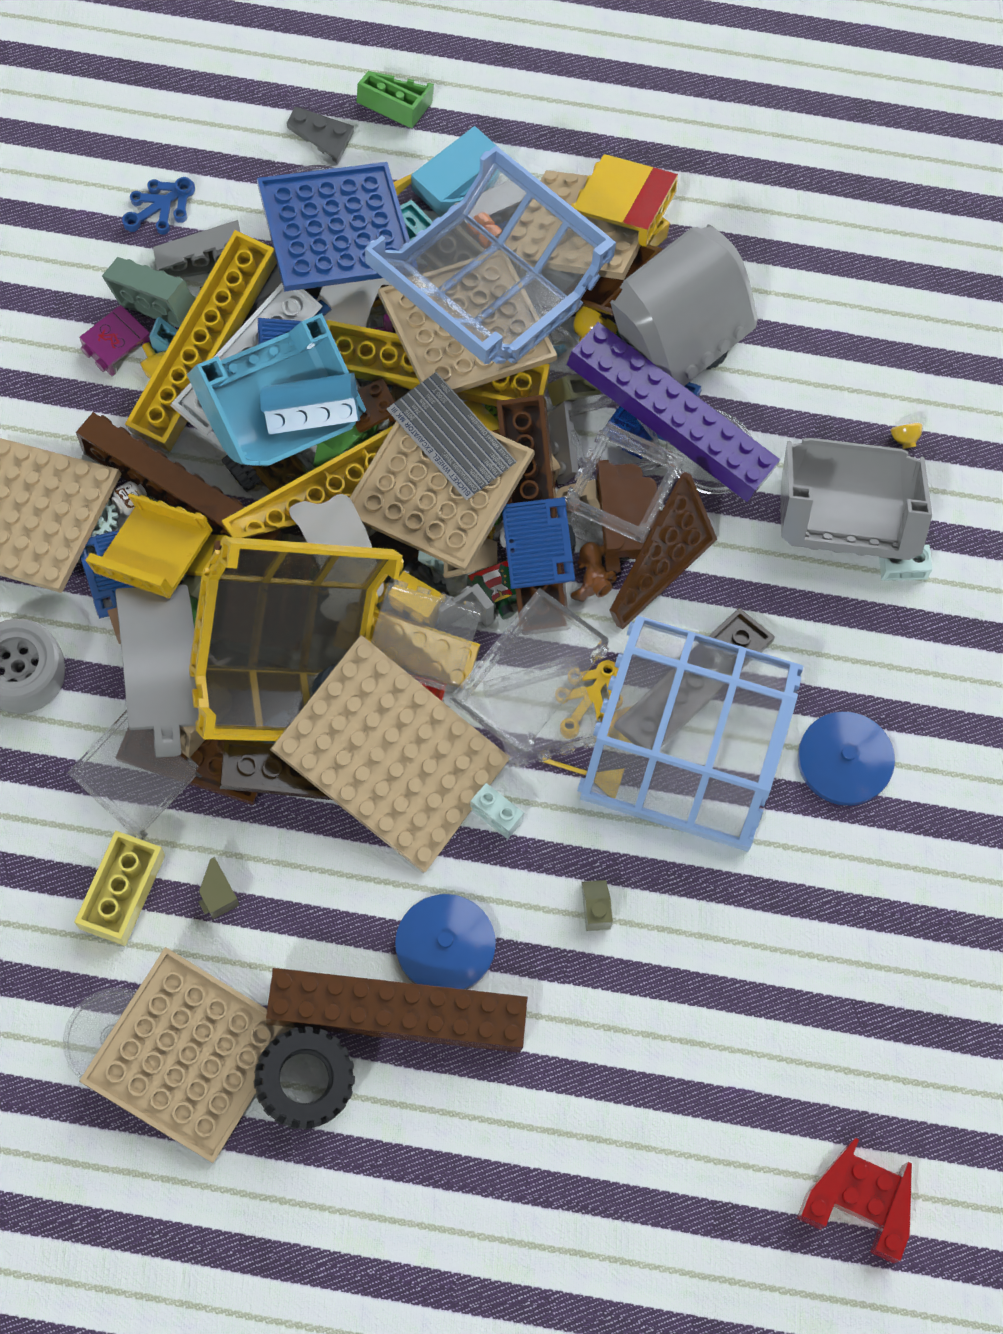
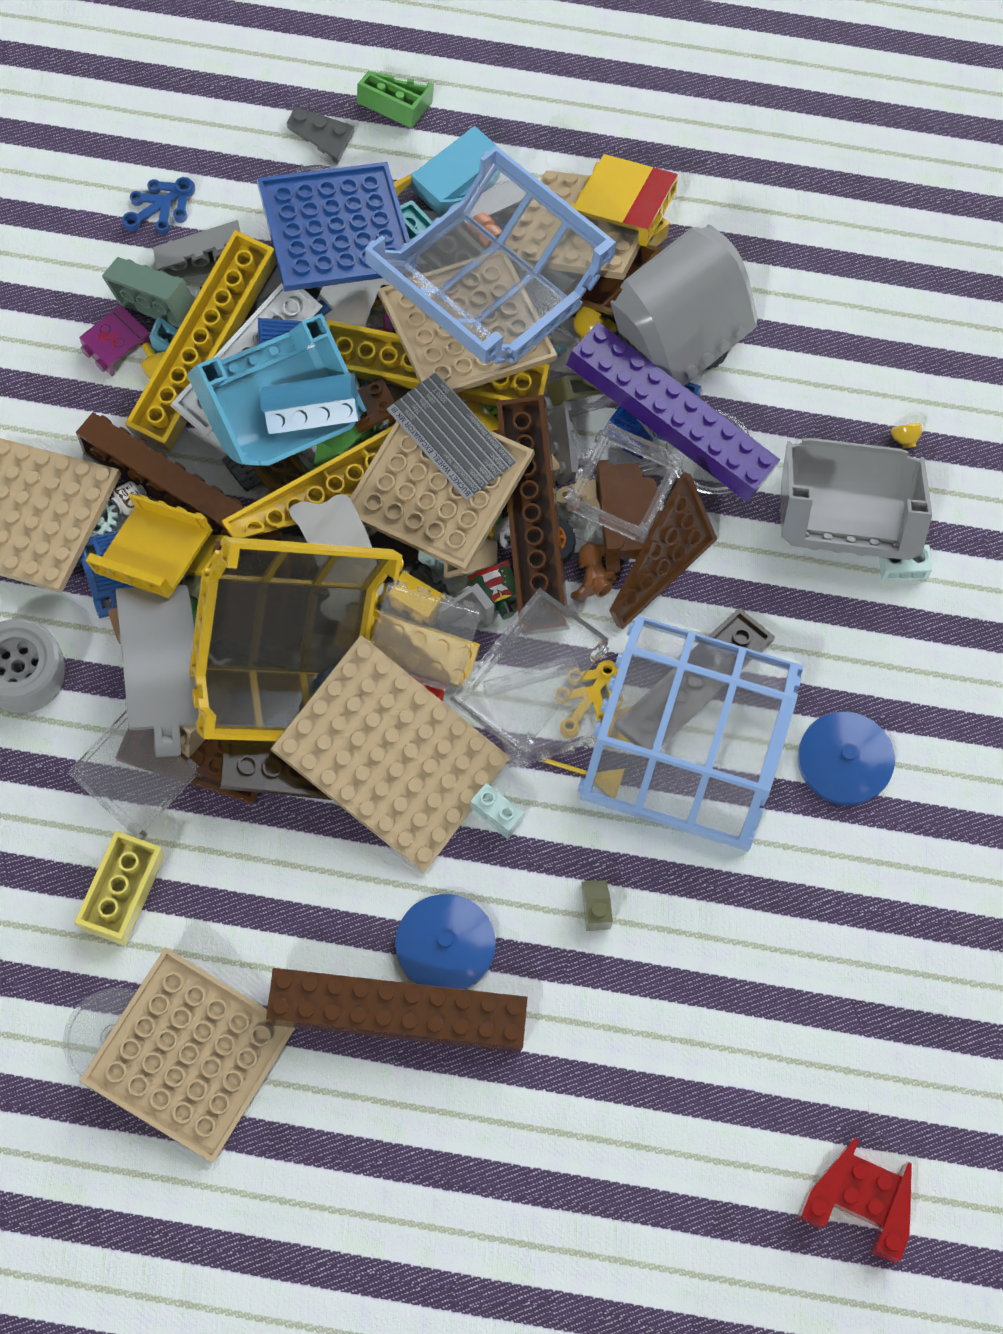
(216, 891): olive slope -> none
(339, 1070): black tyre -> none
(537, 543): blue window -> none

